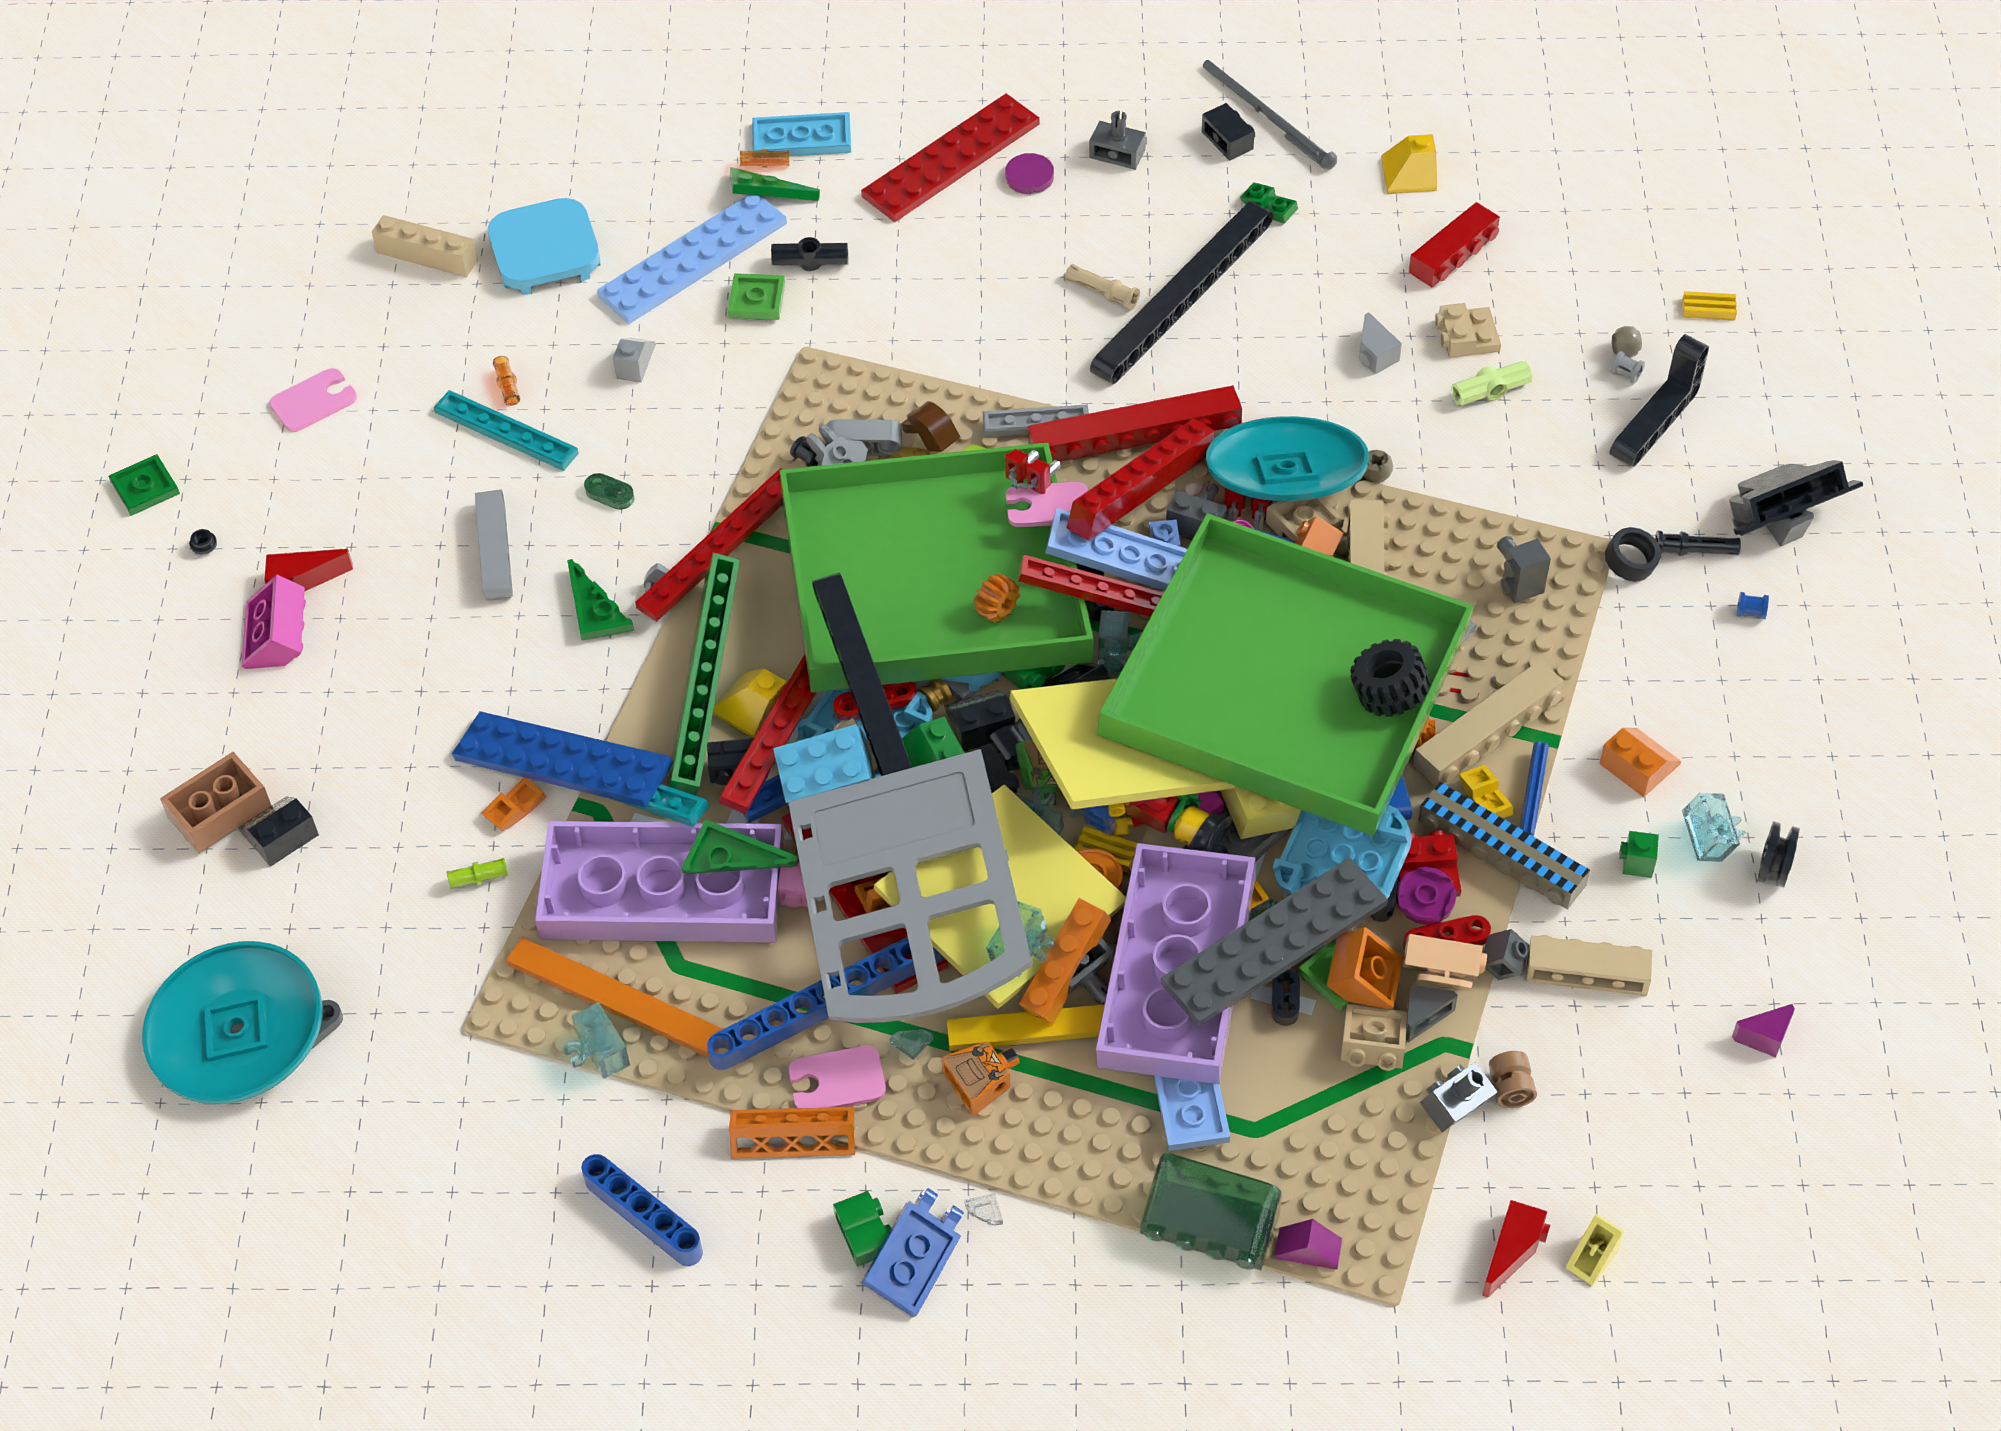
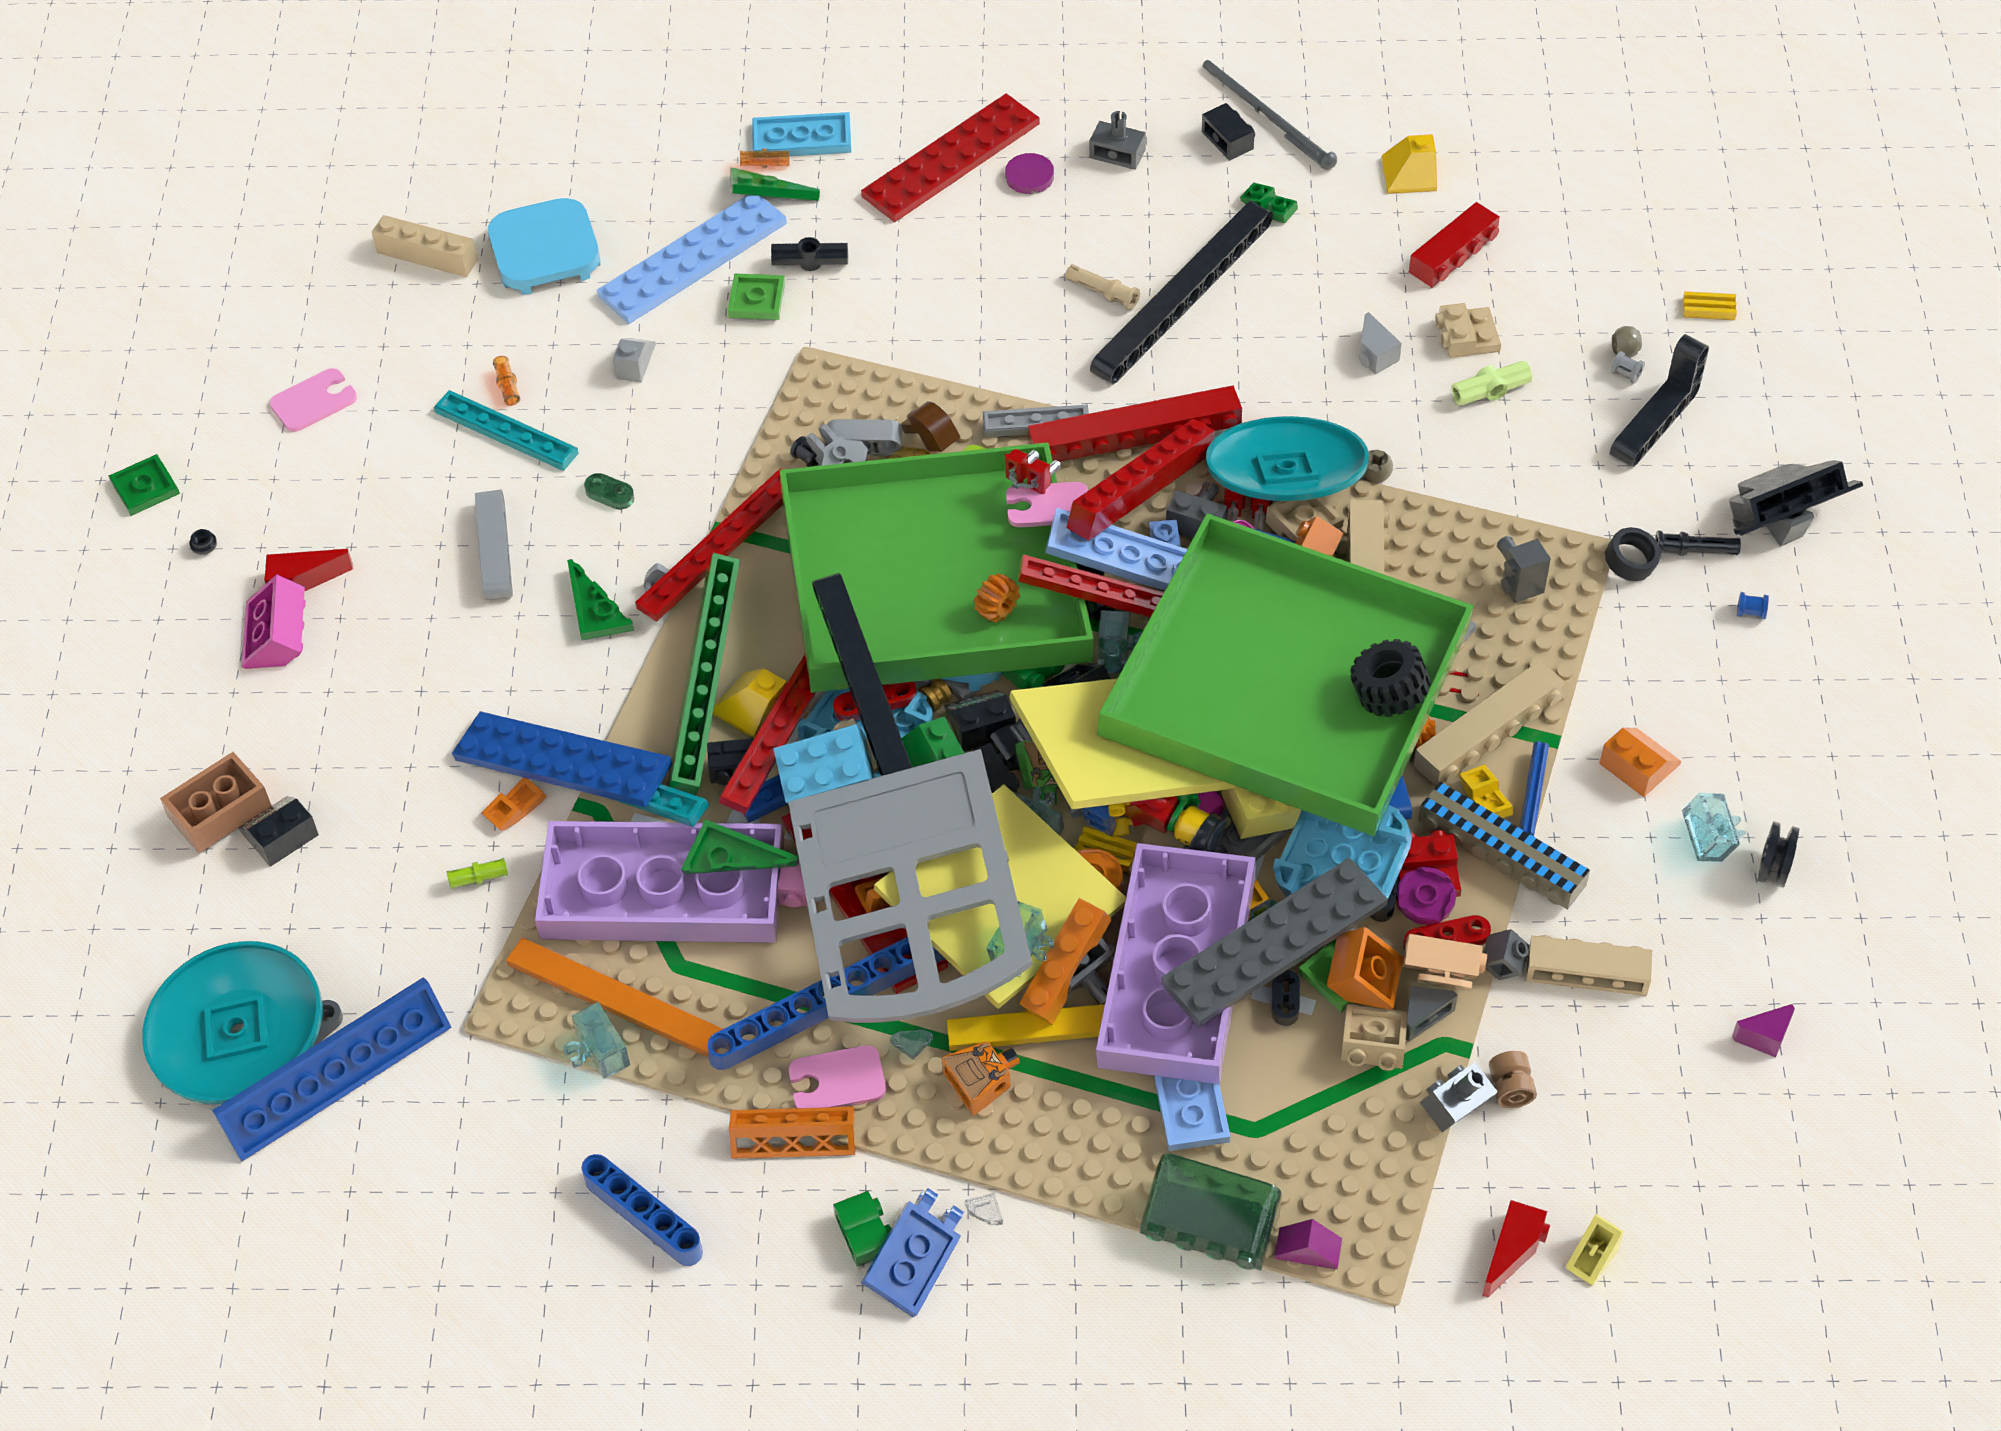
(331, 1069): none -> blue plate
(1639, 854): green brick -> none

